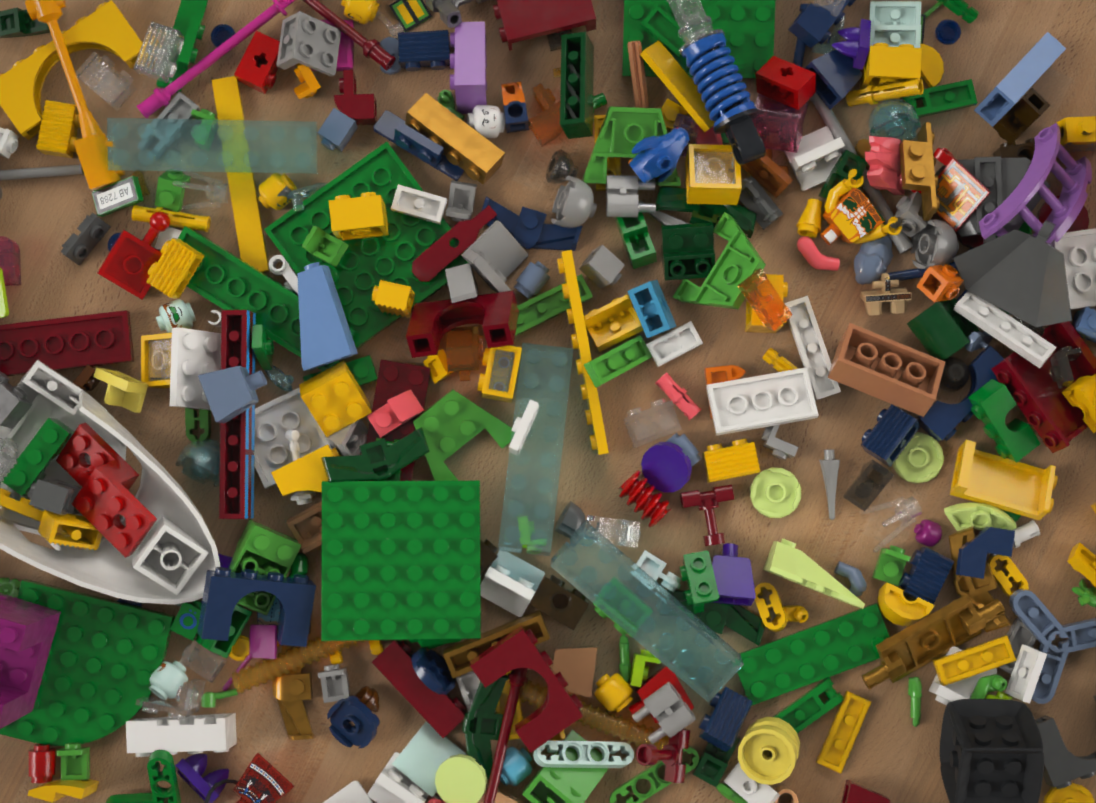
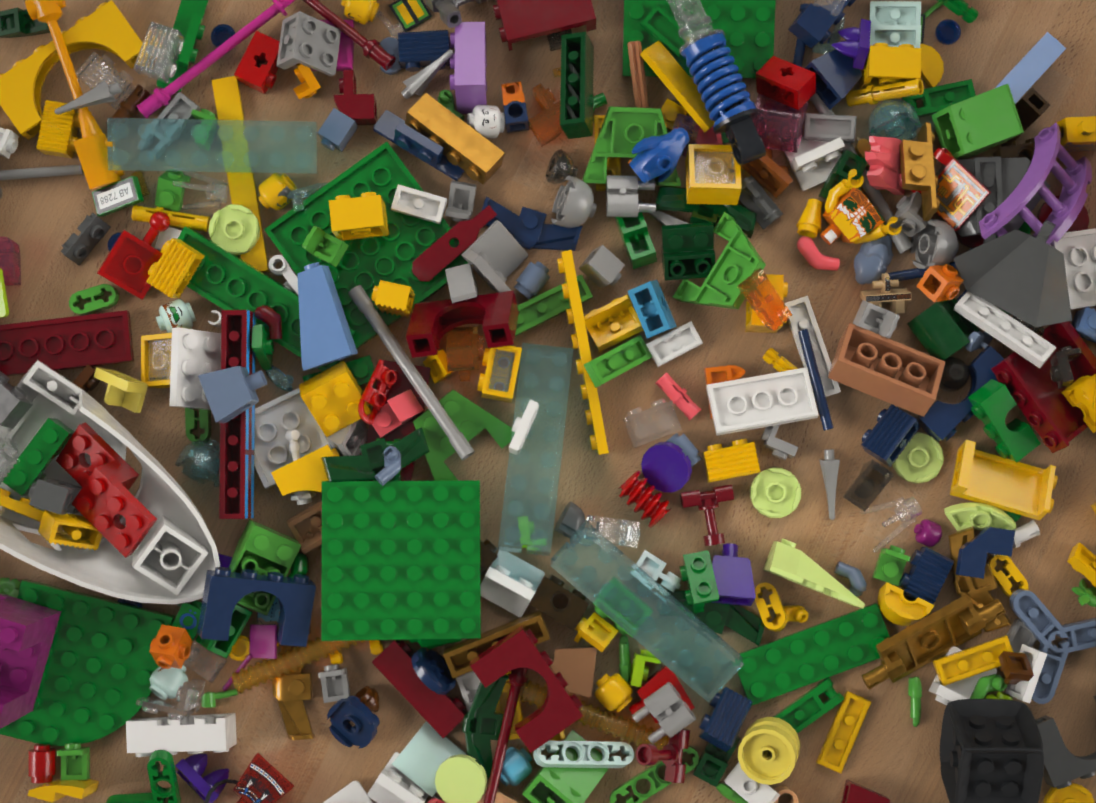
(92, 294): none -> bright green beam
(100, 94): none -> light grey piece
(129, 107): none -> reddish brown pin
(171, 647): none -> orange brick
(234, 229): none -> yellowish green tile
(272, 319): none -> dark red arm
(377, 397): none -> red piece
(392, 465): none -> sand blue arm
(417, 83): none -> light grey piece
(455, 437): none -> light grey piece
(595, 631): none -> yellow bracket
(815, 379): none -> dark blue bar
(829, 127): none -> light grey tile
(876, 319): none -> light grey bracket
(978, 123): none -> bright green slope
(1015, 667): none -> reddish brown tile

